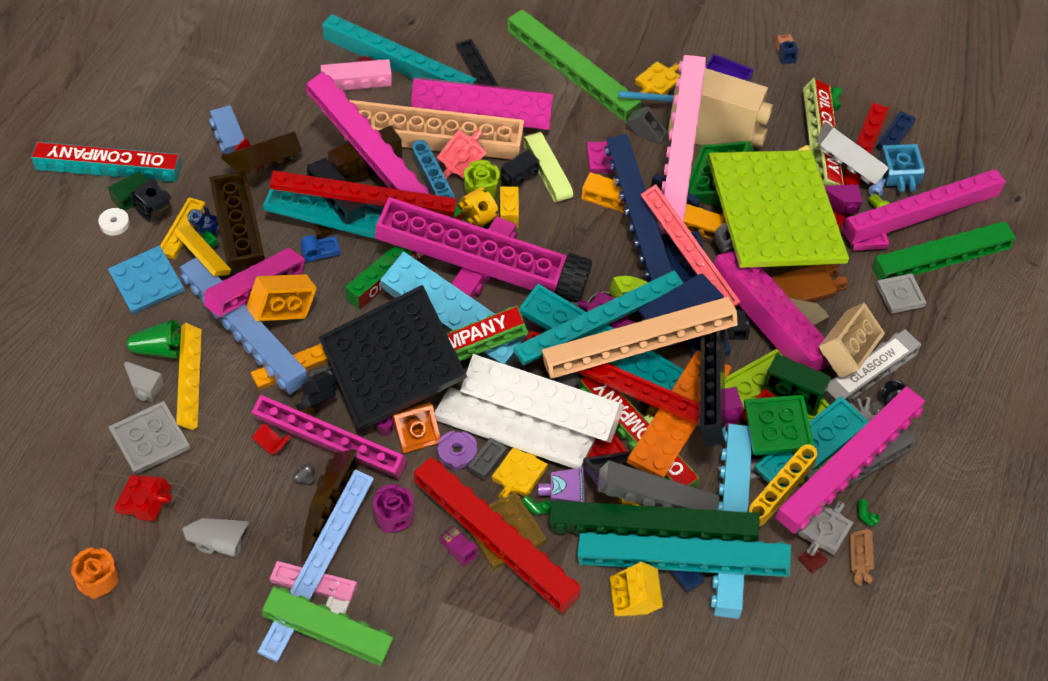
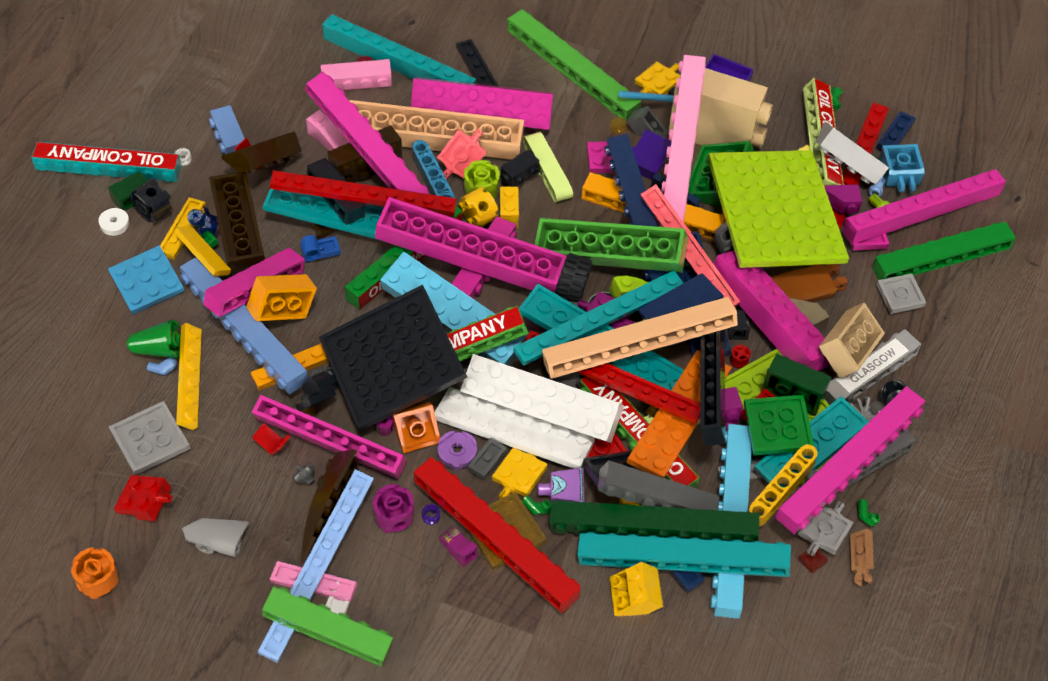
(144, 382): light grey slope -> none
(162, 368): none -> medium blue arm
(184, 152): none -> white bush
(324, 131): none -> bright pink slope
(434, 509): none -> dark purple bush
(616, 243): none -> bright green brick
(618, 125): none -> clear yellow bush
(651, 153): none -> dark purple container
(737, 352): none -> red wheel
(787, 48): dark blue leg -> none

